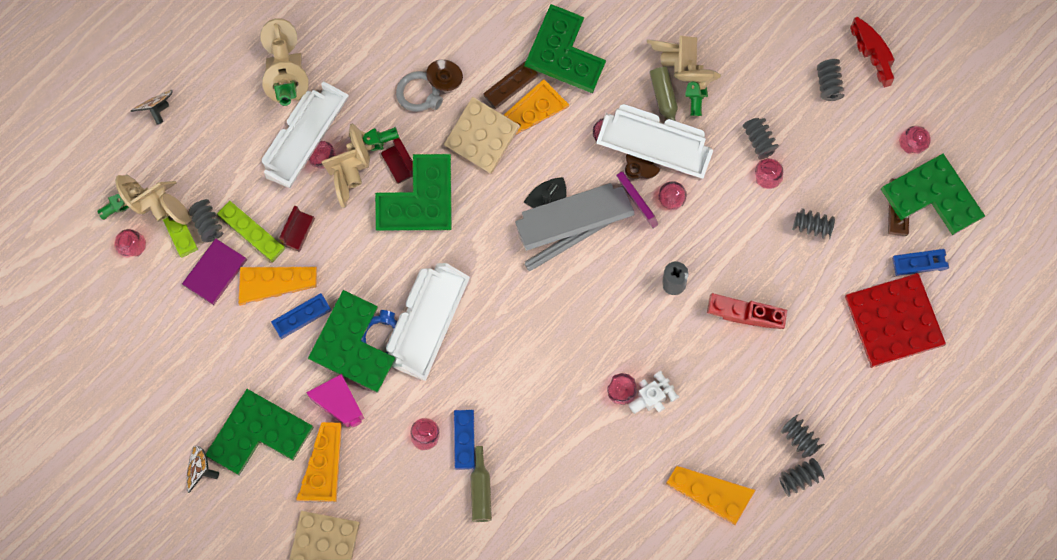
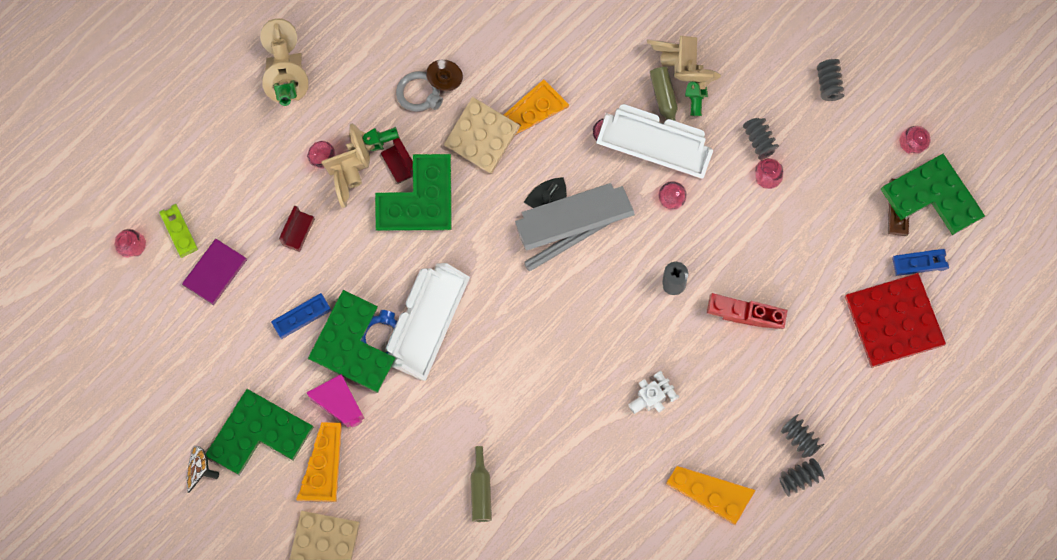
(142, 200): tan piece -> none
(155, 105): shield -> none
(205, 221): dark grey piece -> none
(251, 231): lime plate -> none
(266, 282): light orange wing -> none
(305, 131): white slope -> none
(424, 433): clear pink hair -> none
(464, 439): blue plate -> none
(510, 85): reddish brown plate -> none
(556, 56): green plate -> none
(622, 389): clear pink hair -> none
(637, 199): magenta tile -> none
(644, 167): reddish brown plate -> none
(814, 223): dark grey piece -> none
(873, 45): red slope -> none

